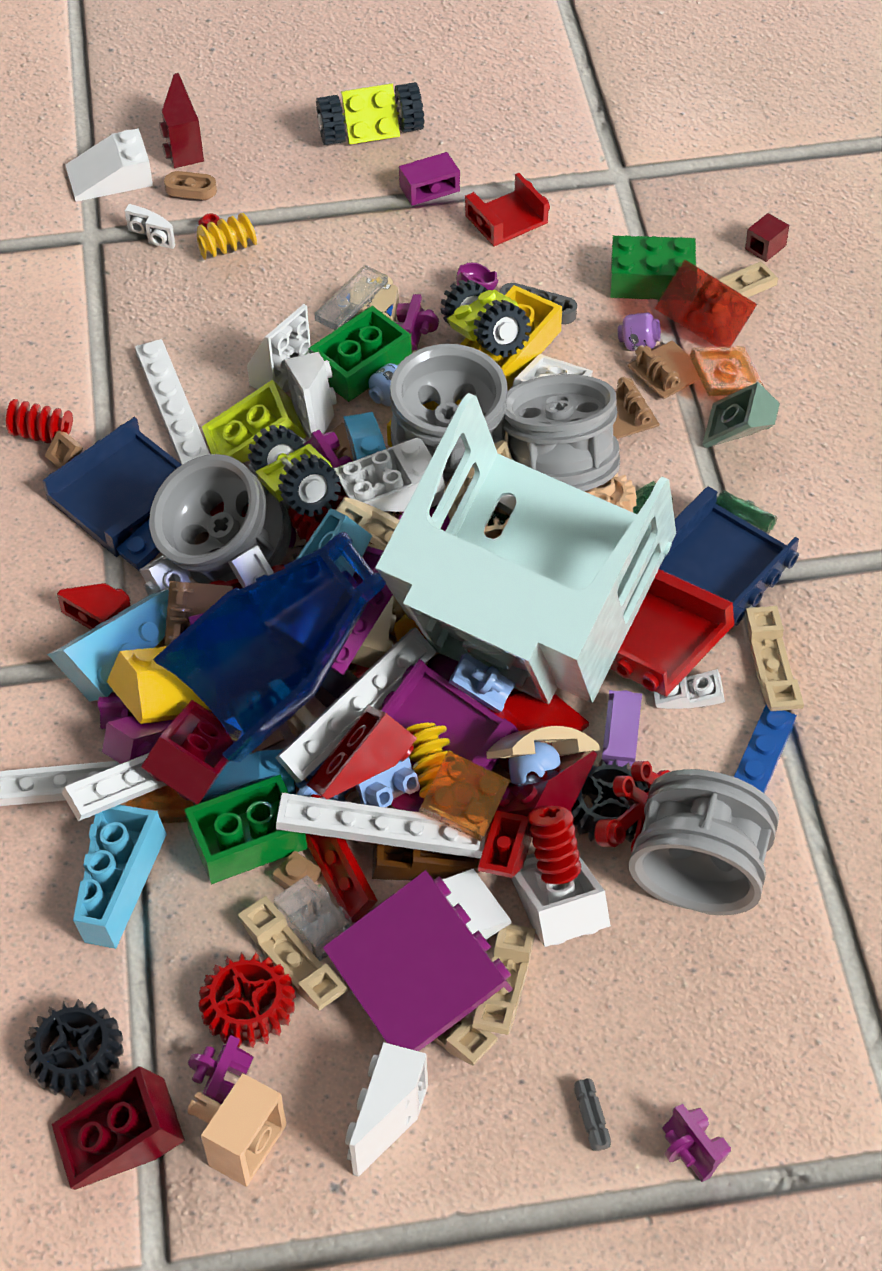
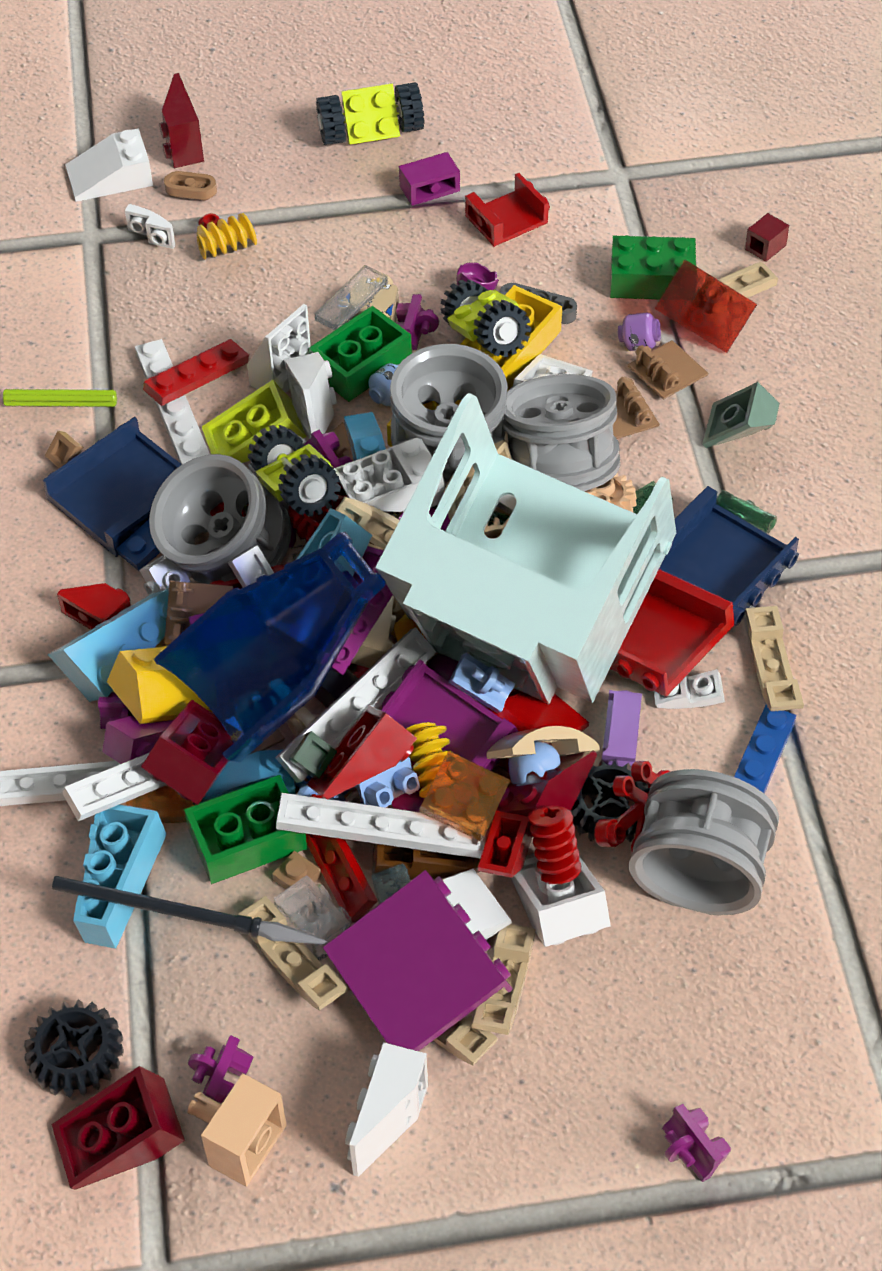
(36, 423): red piece -> none
(60, 397): none -> lime axle
(195, 372): none -> red plate
(243, 924): none -> black piece
(258, 983): red gear -> none
(313, 755): none -> plate
(390, 881): none -> clear light blue tile
(592, 1114): dark grey axle -> none
(724, 369): clear orange plate -> none

